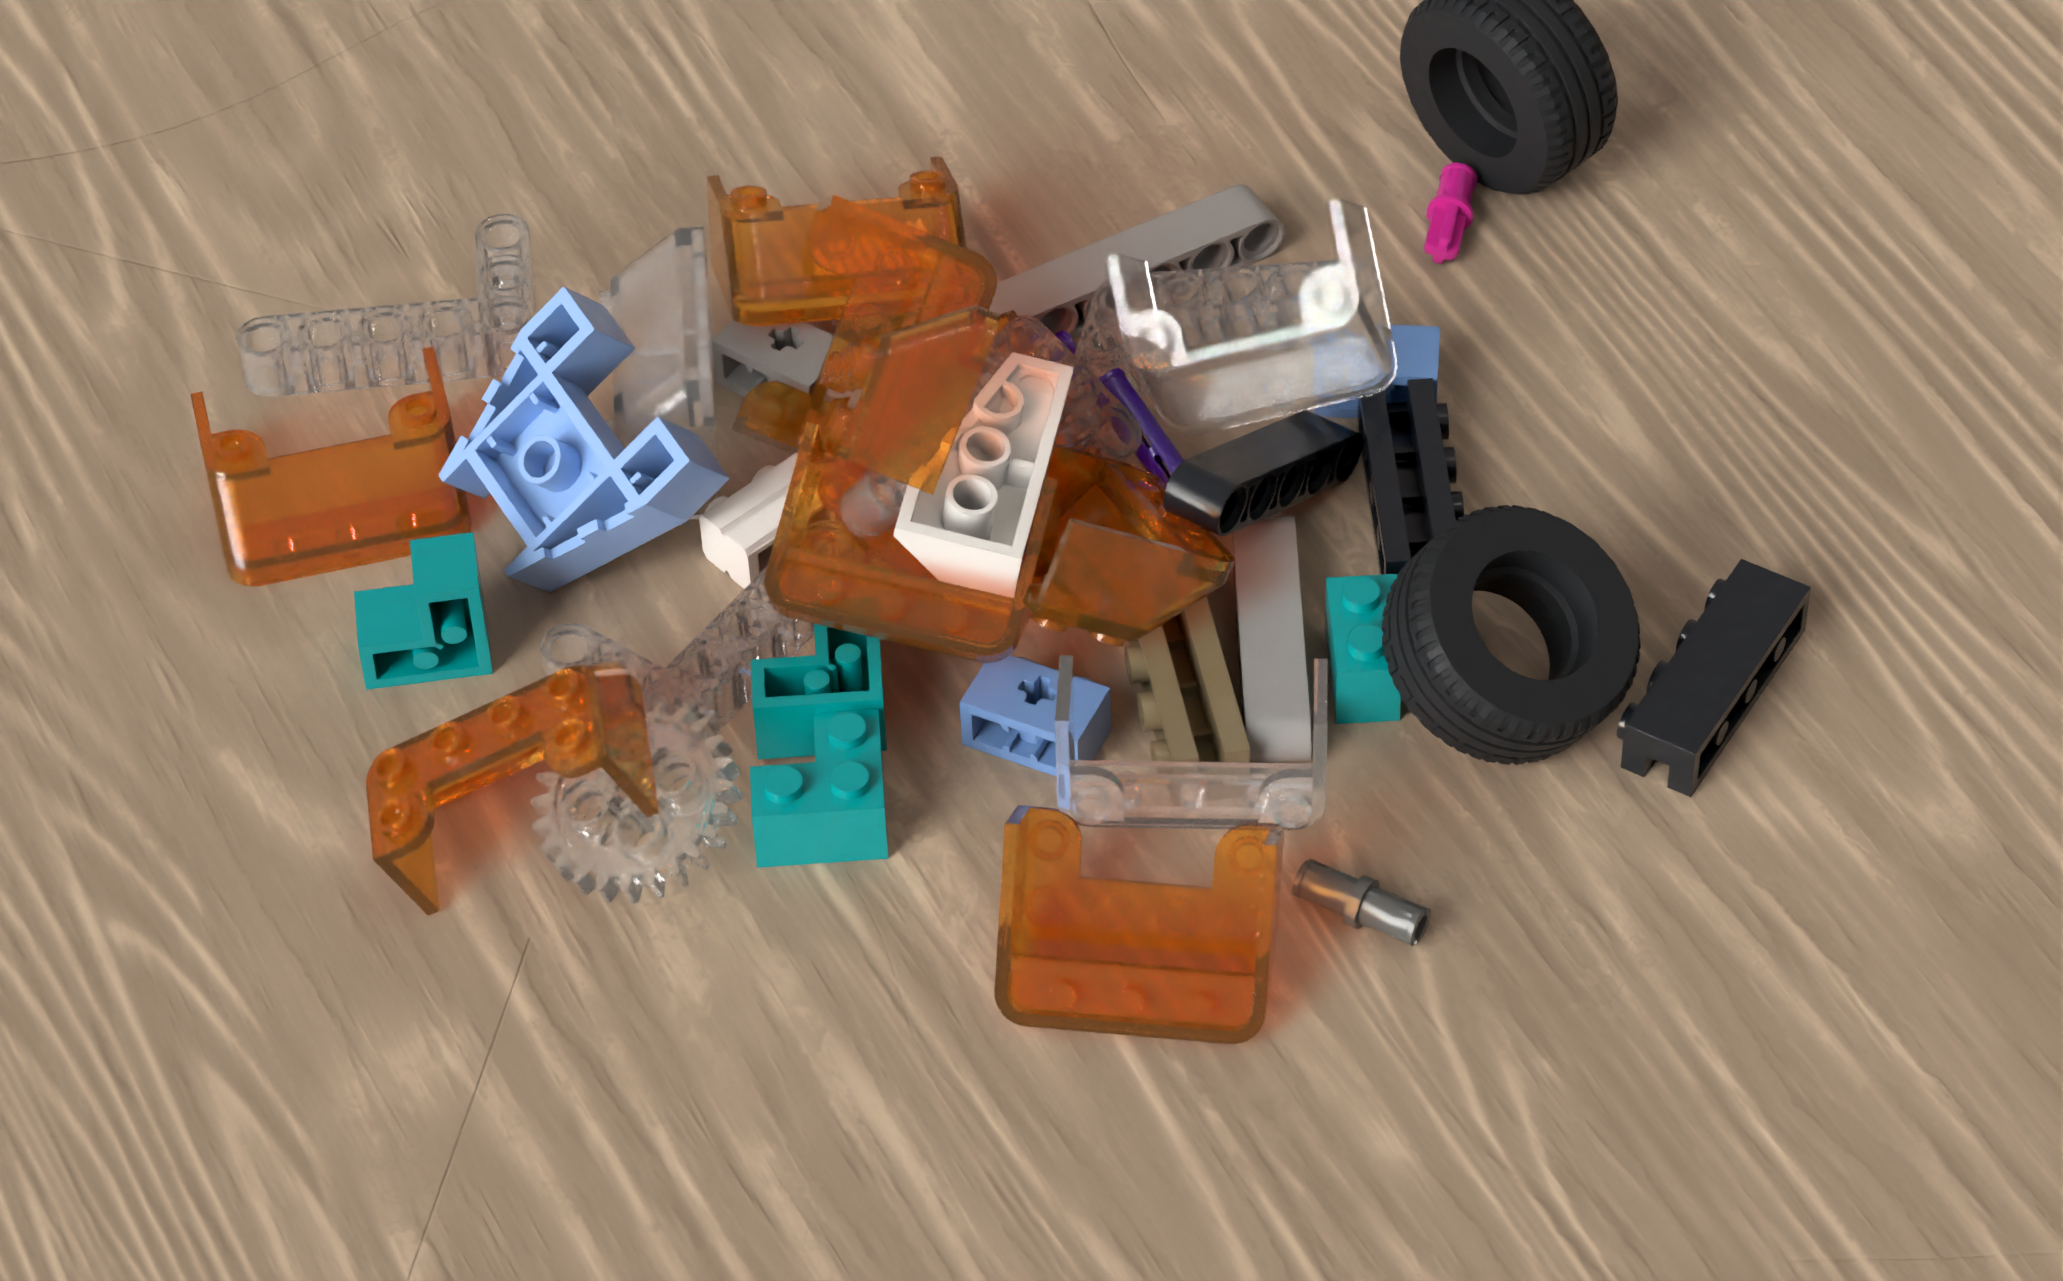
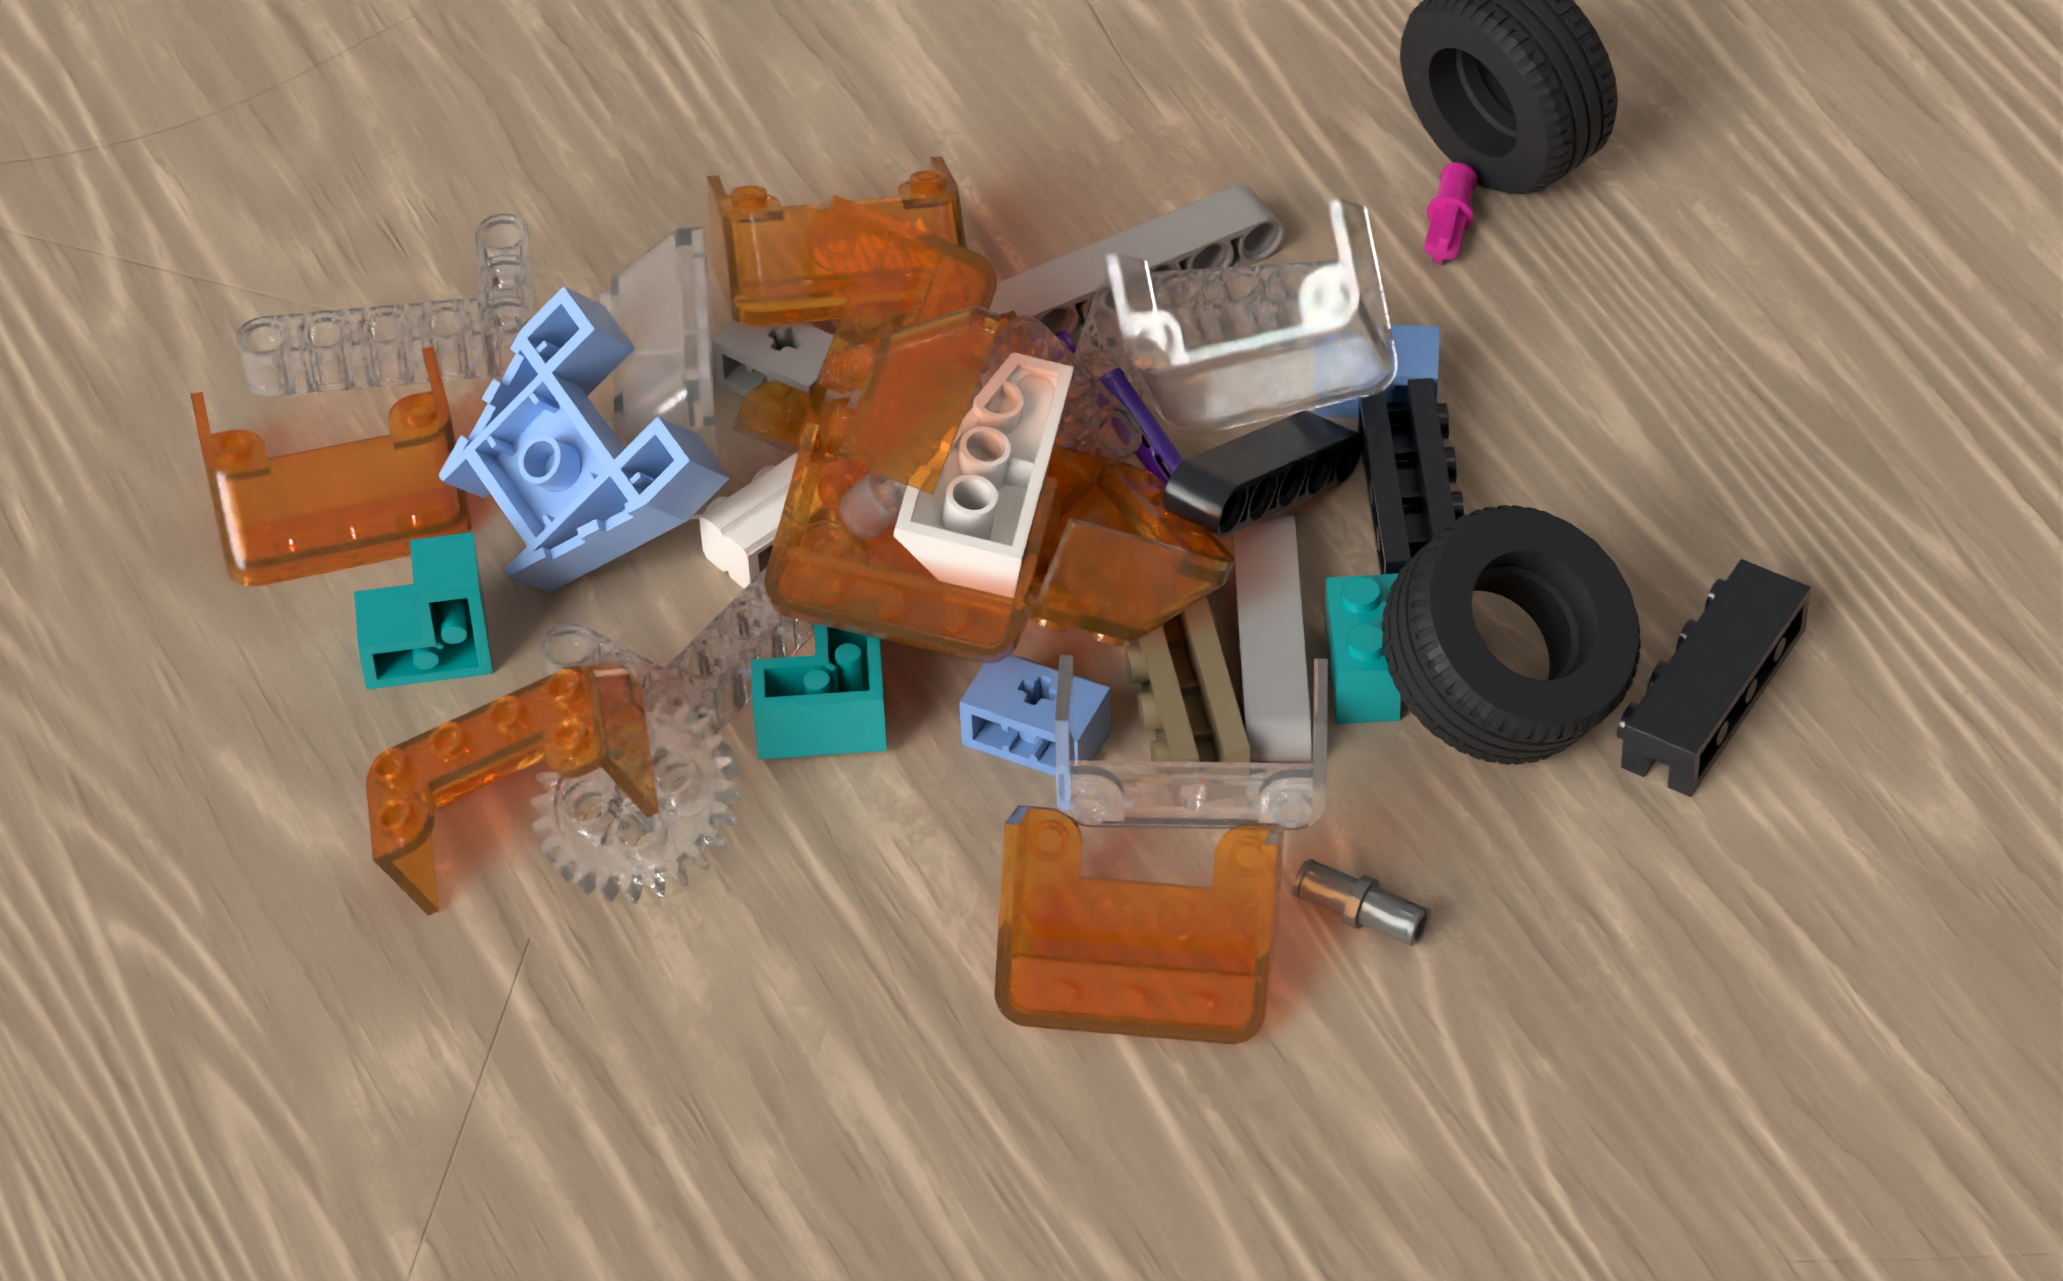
(826, 806): teal brick -> none

